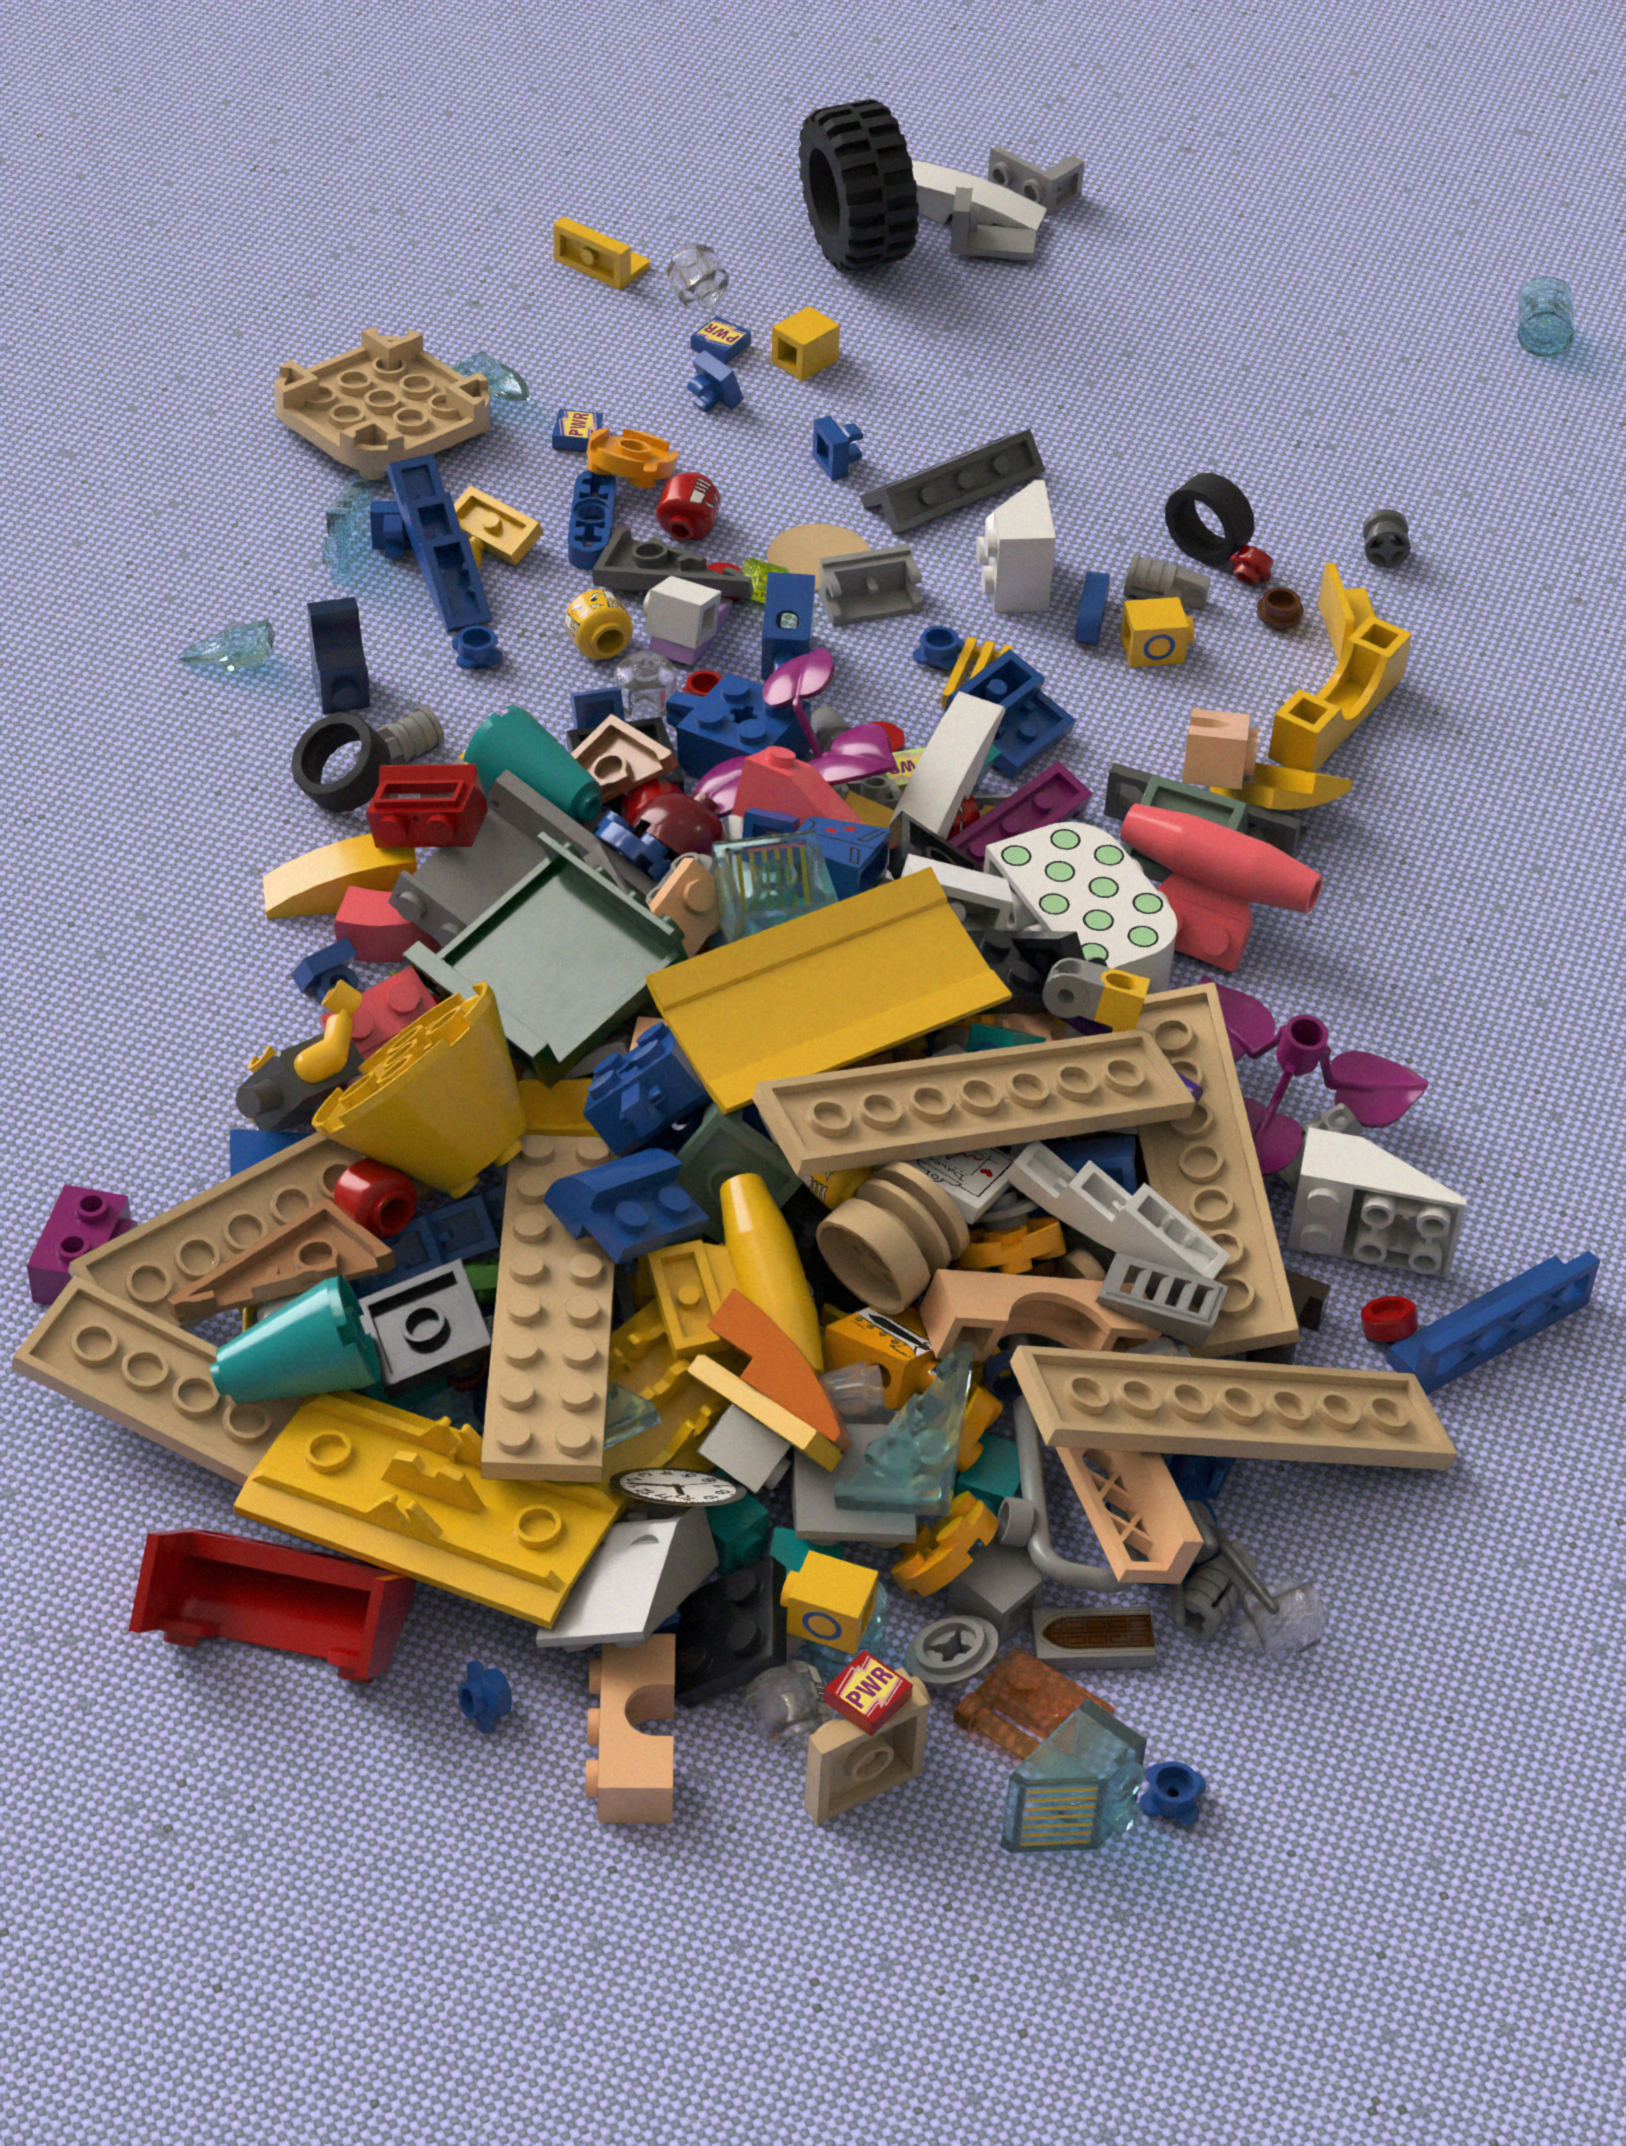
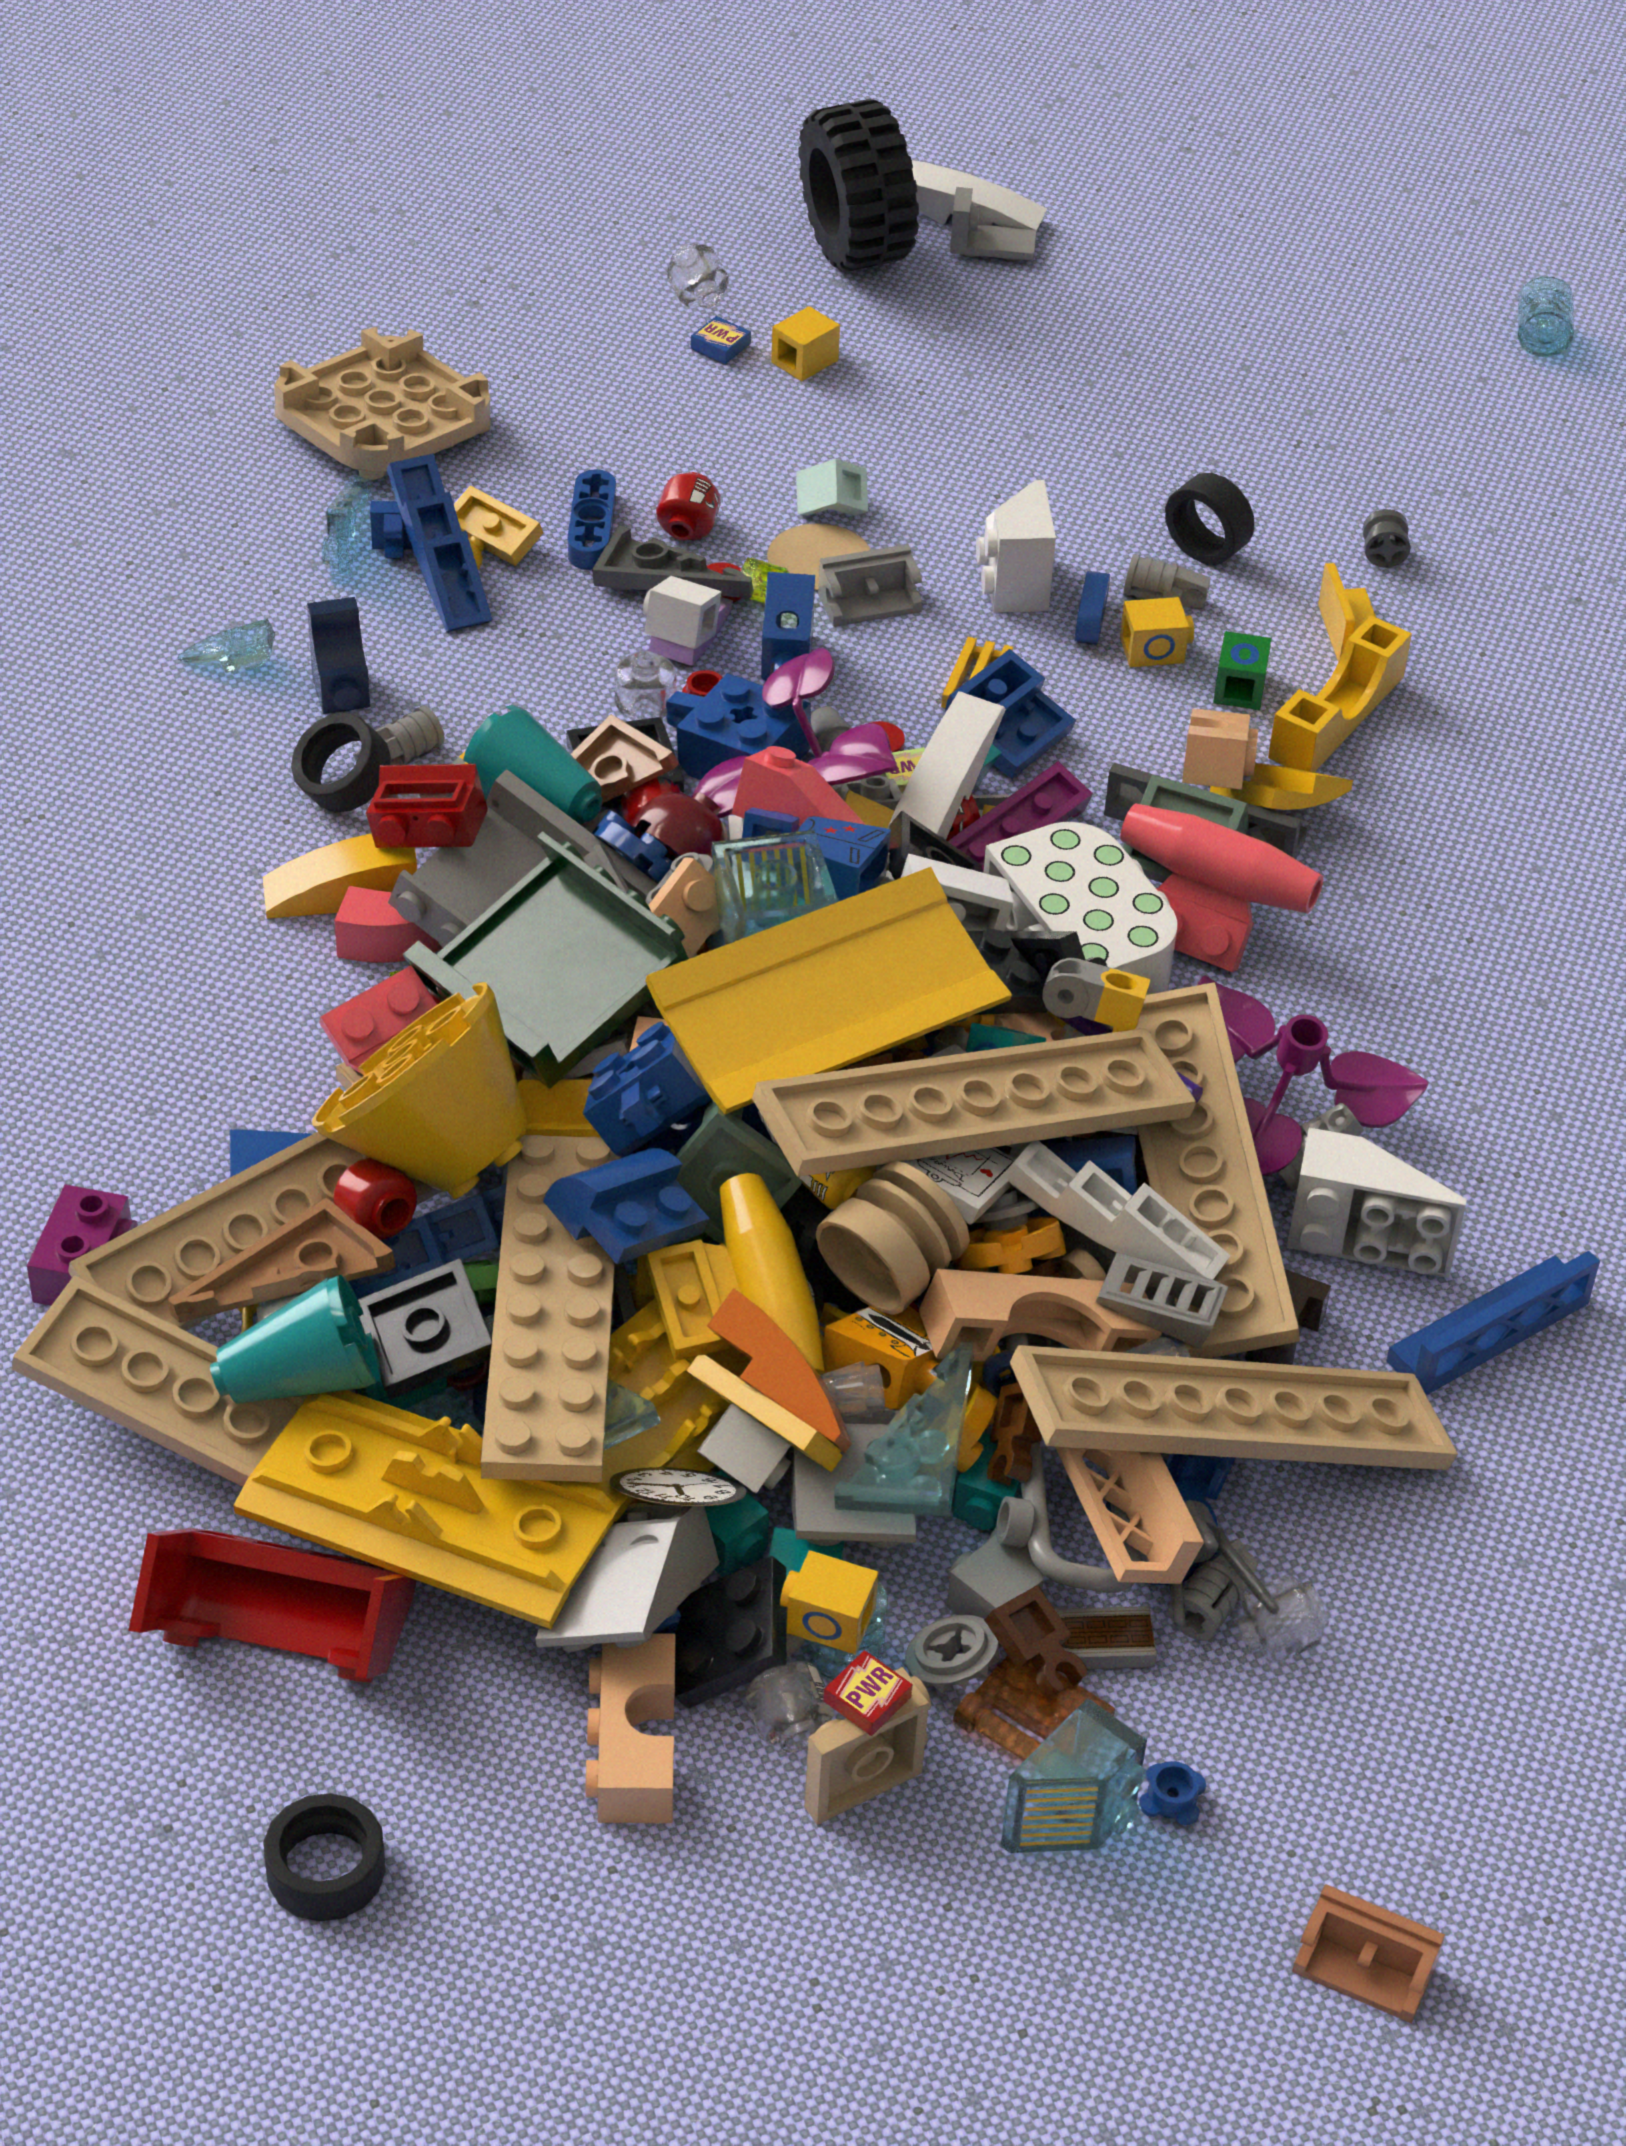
(298, 1080): torso -> none
(318, 1816): none -> black tyre
(326, 966): blue tile -> none
(477, 648): blue plate -> none
(484, 1696): blue plate -> none
(502, 380): clear light blue plate -> none
(574, 428): tile -> none
(594, 706): blue tile -> none
(596, 254): yellow panel -> none
(598, 624): yellow head -> none
(634, 455): light orange plate -> none
(713, 383): blue tile -> none
(832, 486): none -> light aqua panel
(833, 446): blue tile -> none
(938, 648): blue plate -> none
(943, 1548): light orange plate -> none
(957, 481): dark grey fence -> none
(1014, 1433): none -> reddish brown plate
(1034, 1634): none -> reddish brown plate
(1048, 188): light grey bracket -> none
(1242, 670): none -> green brick
(1251, 565): red plate -> none
(1280, 608): reddish brown plate -> none
(1368, 1953): none -> nougat hinge
(1389, 1318): red tile -> none

